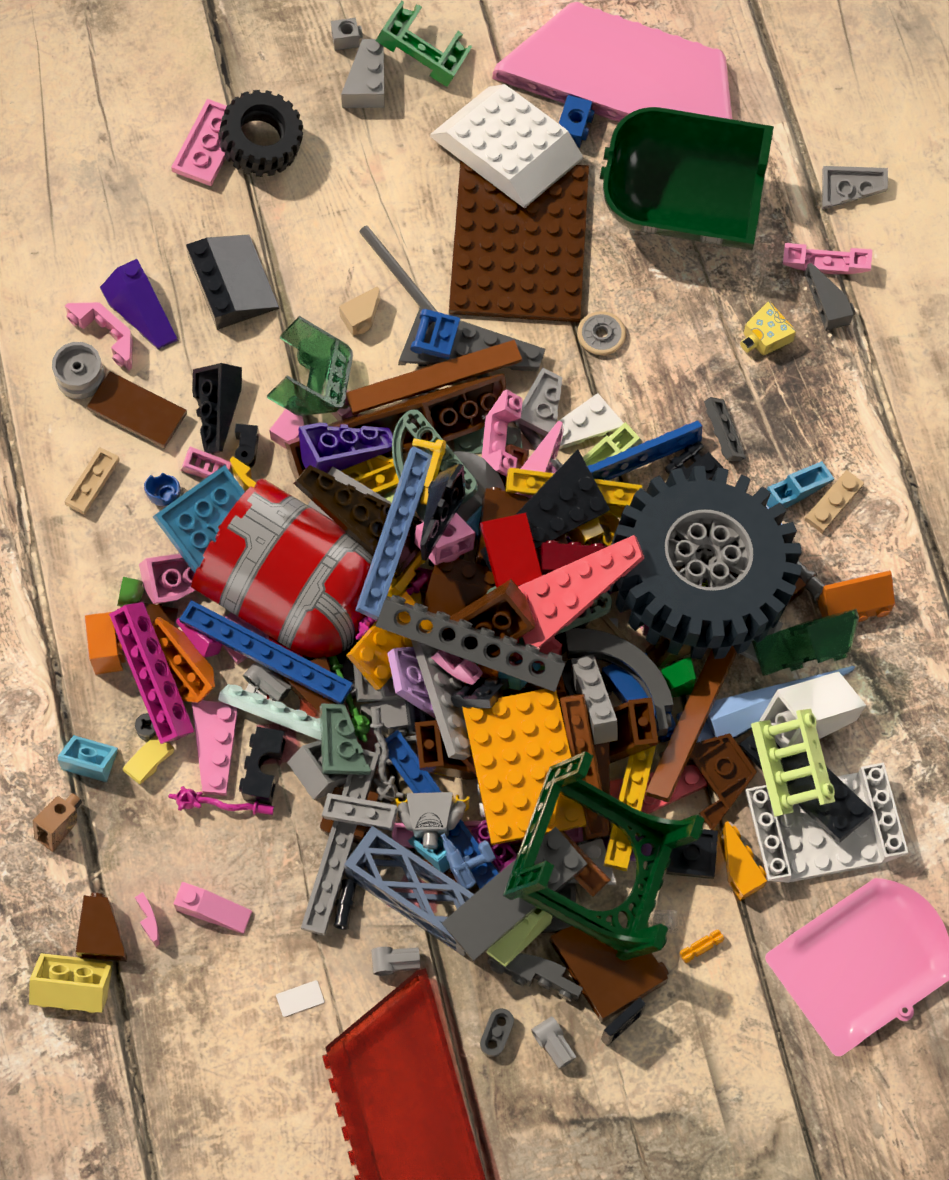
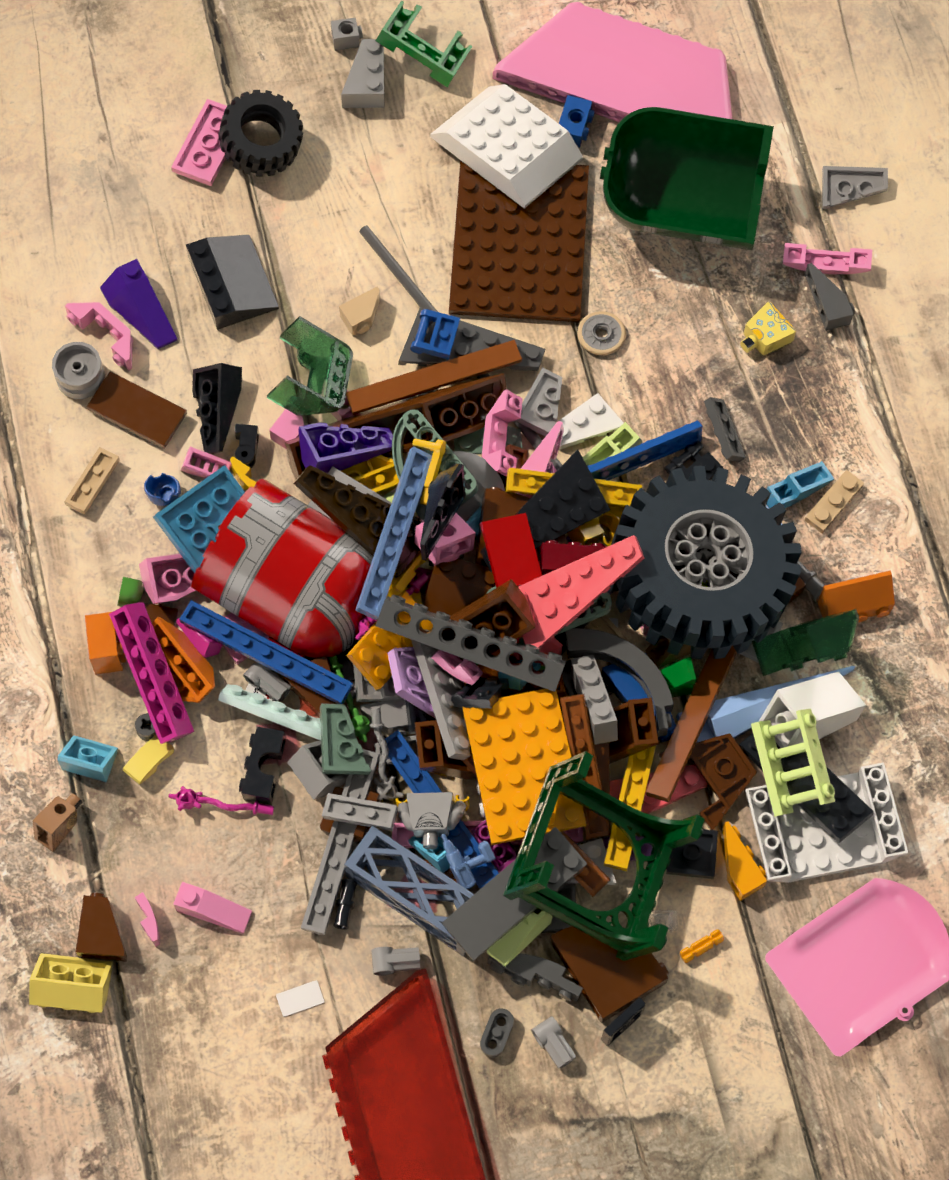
(215, 740): bright pink wing -> none

